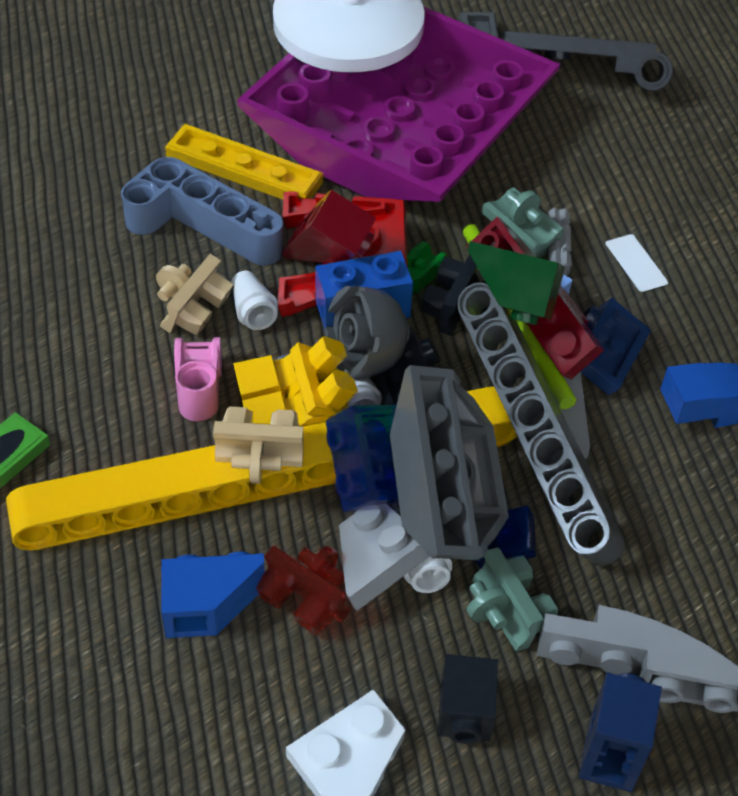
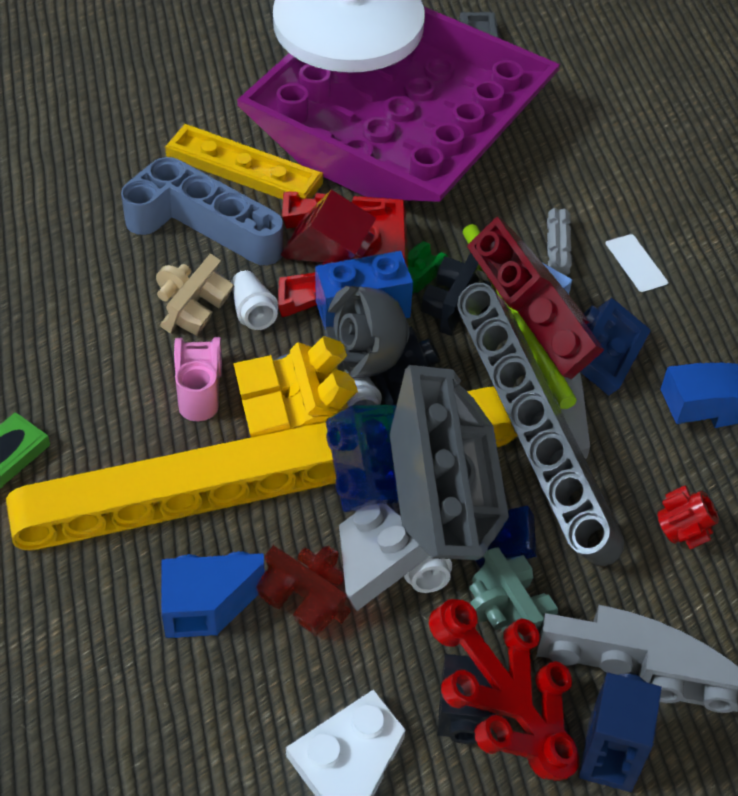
(258, 445): tan hips -> none
(519, 281): dark green slope -> none
(525, 218): sand green hips -> none
(546, 745): none -> red plant
(629, 55): black hinge -> none
(688, 517): none -> red gear

